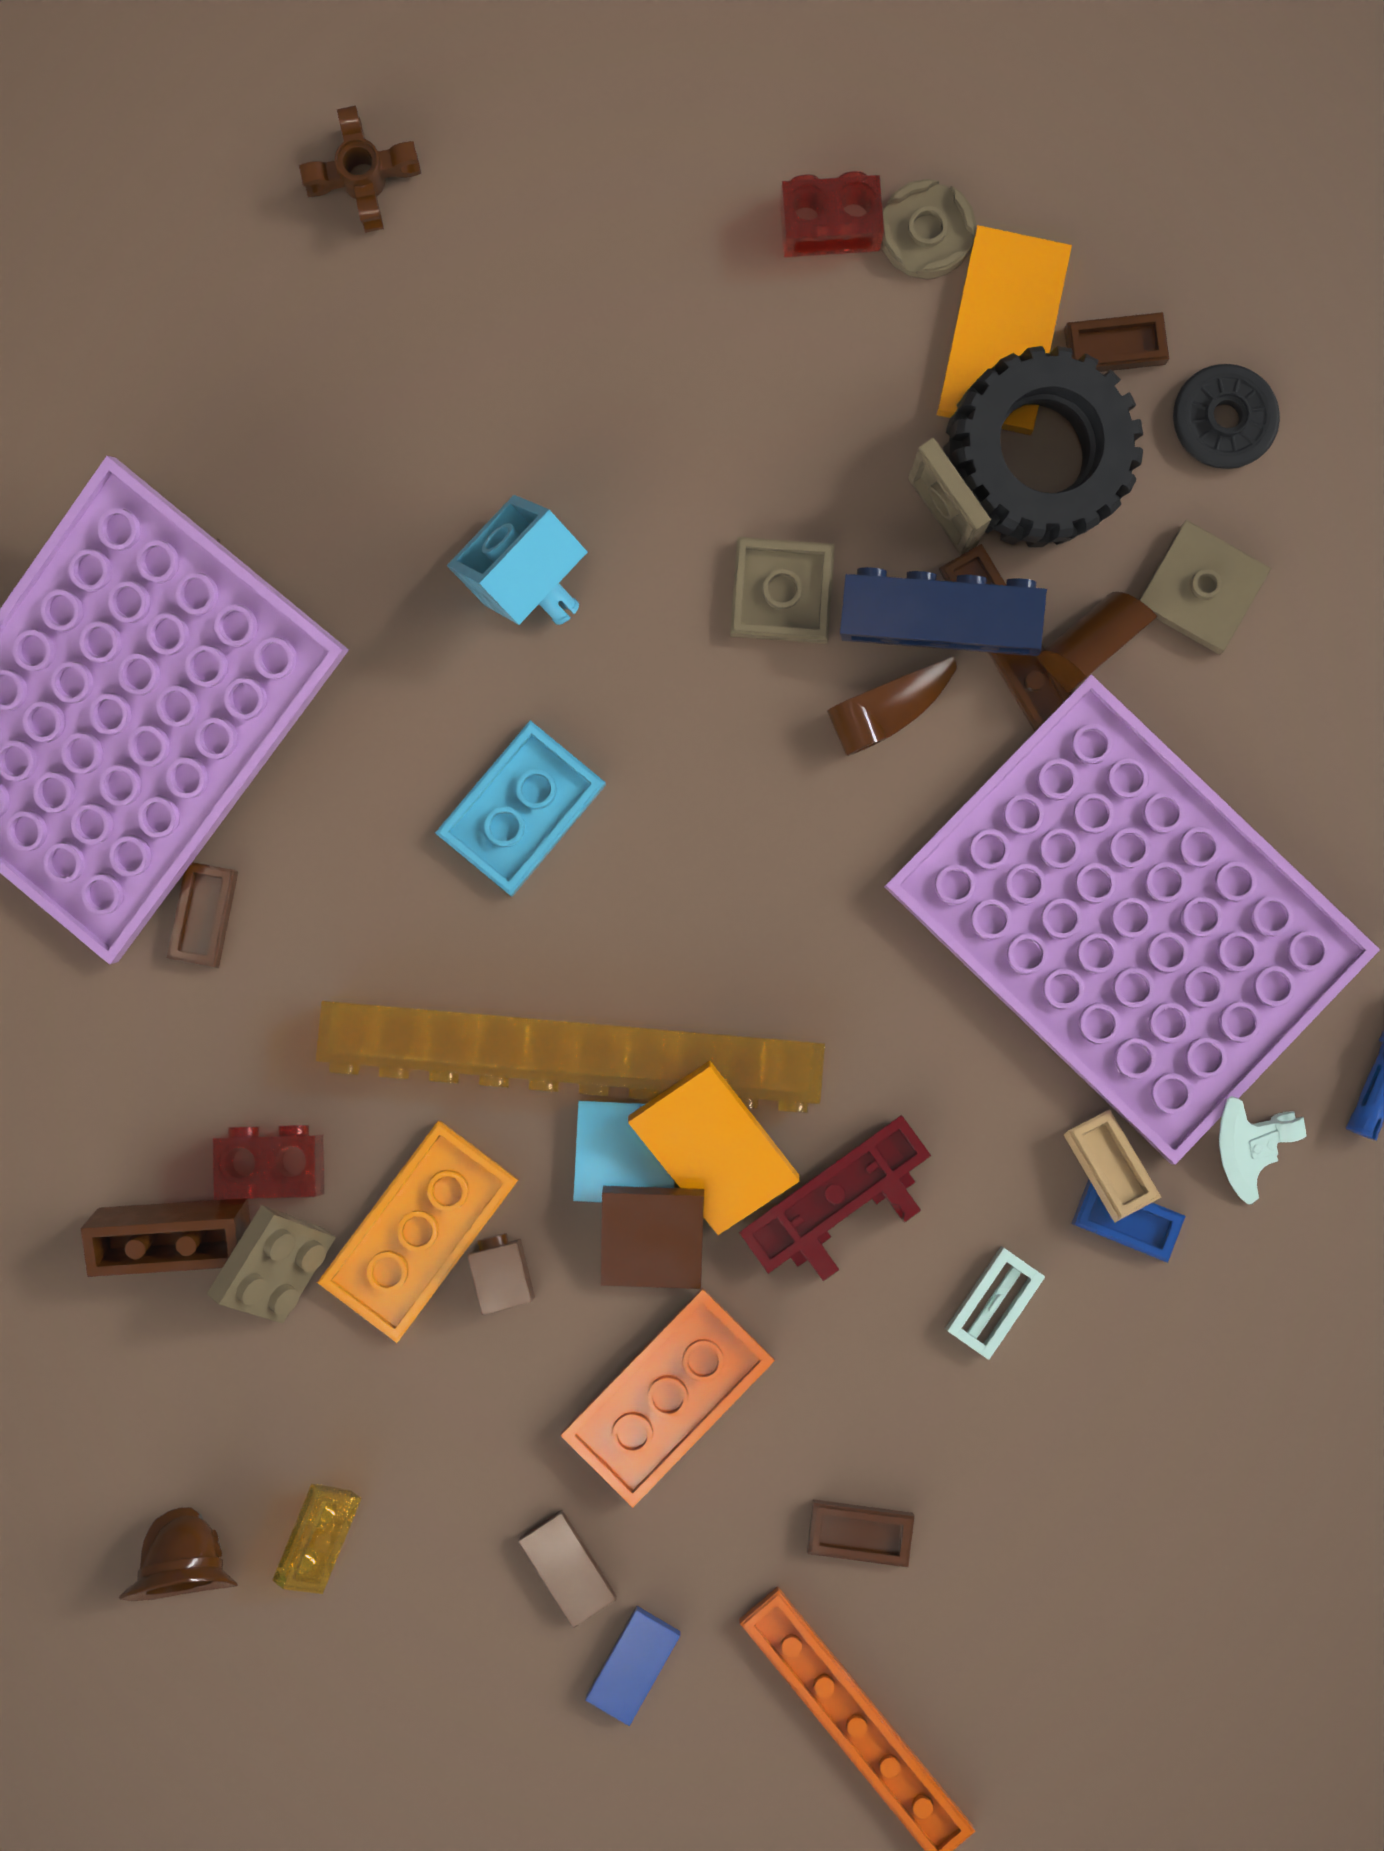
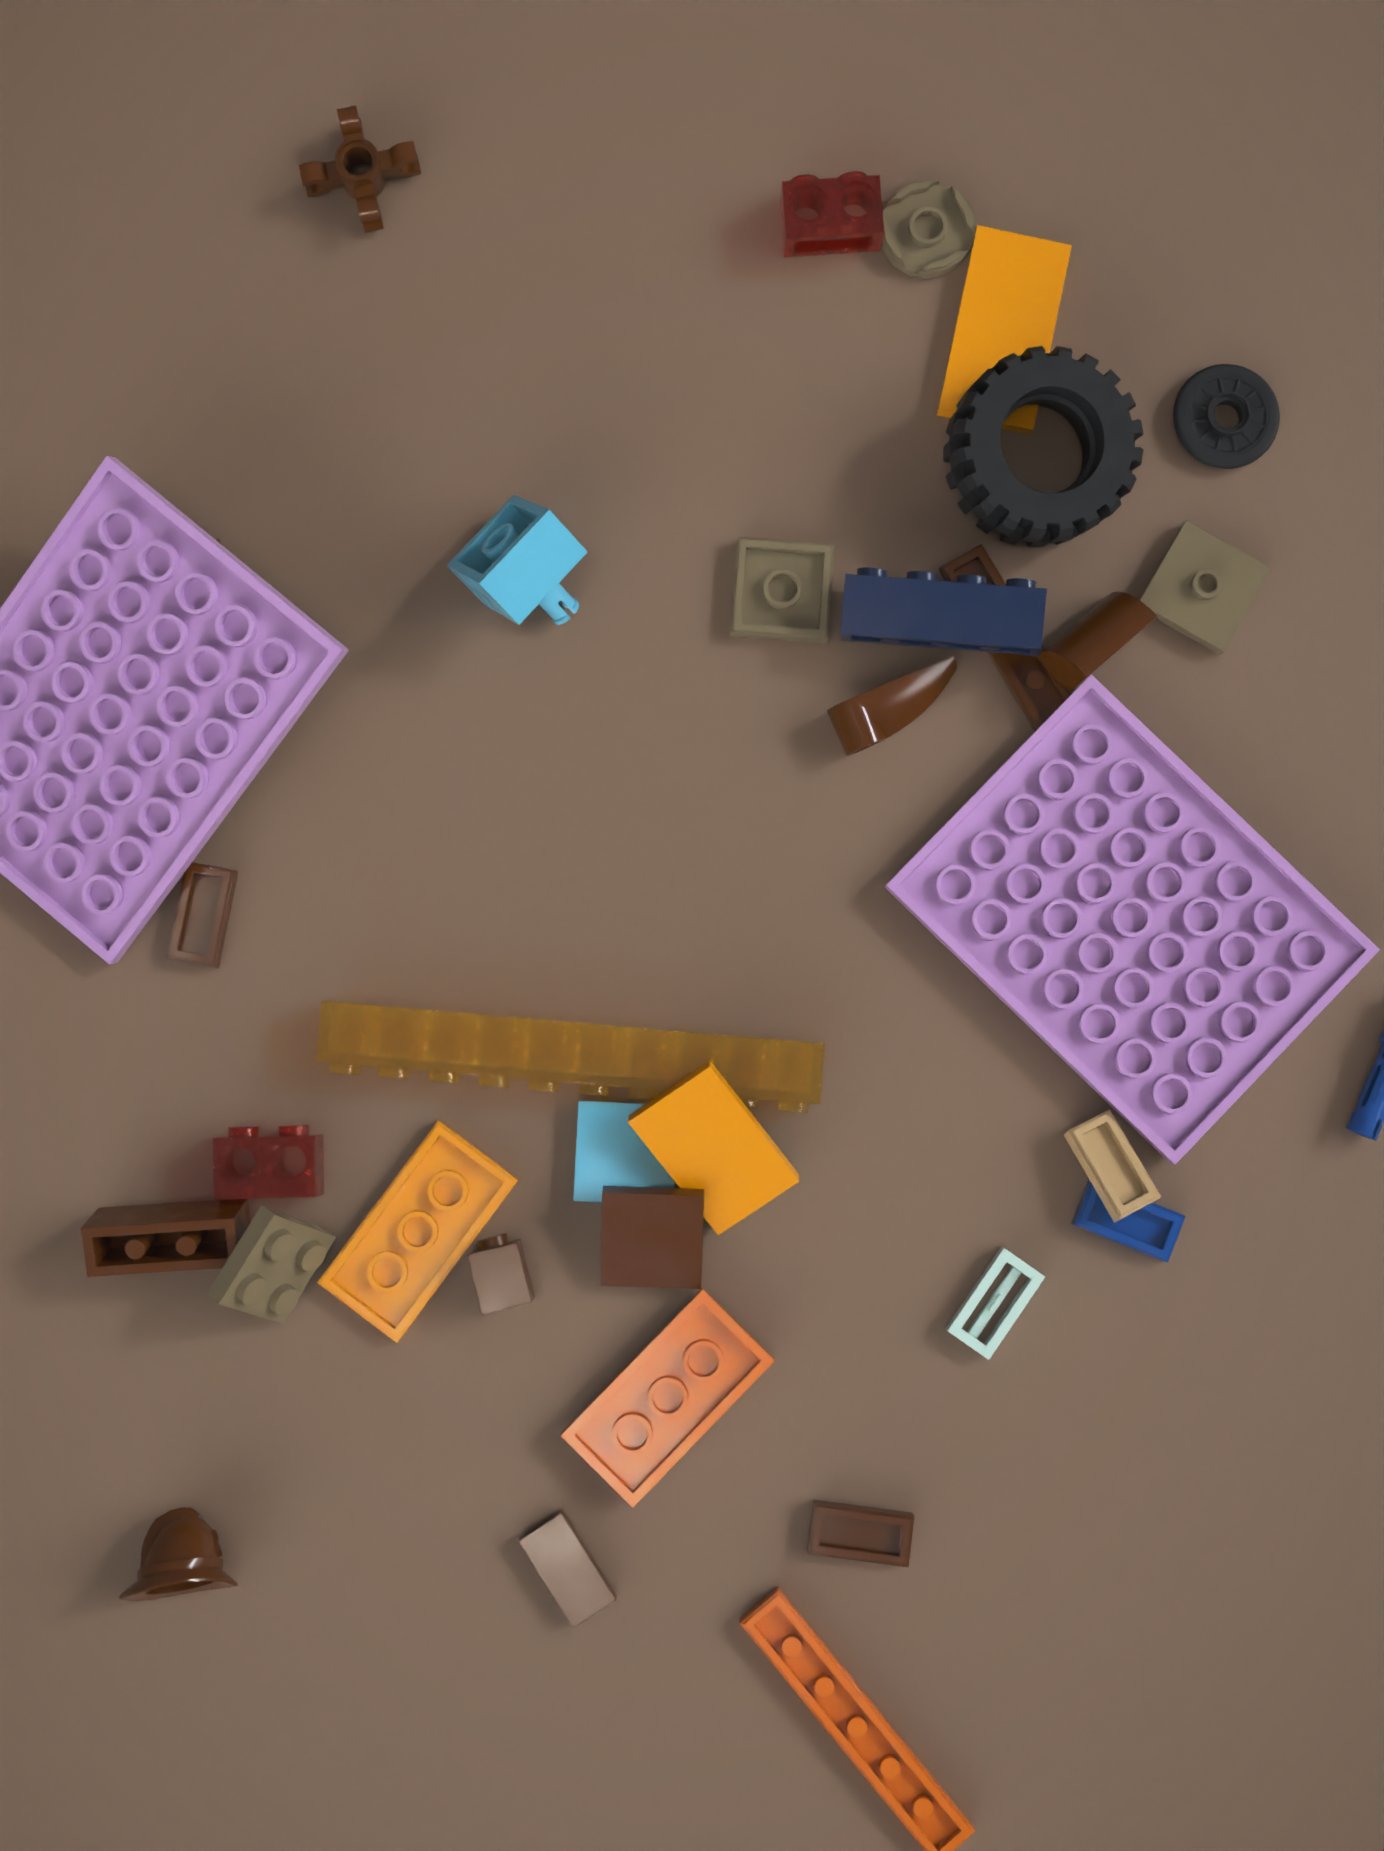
(316, 1539): clear yellow plate -> none
(521, 808): medium azure tile -> none
(633, 1665): tile -> none
(802, 1220): dark red hinge -> none
(948, 497): dark tan tile -> none
(1120, 341): reddish brown tile -> none
(1251, 1147): light aqua piece -> none

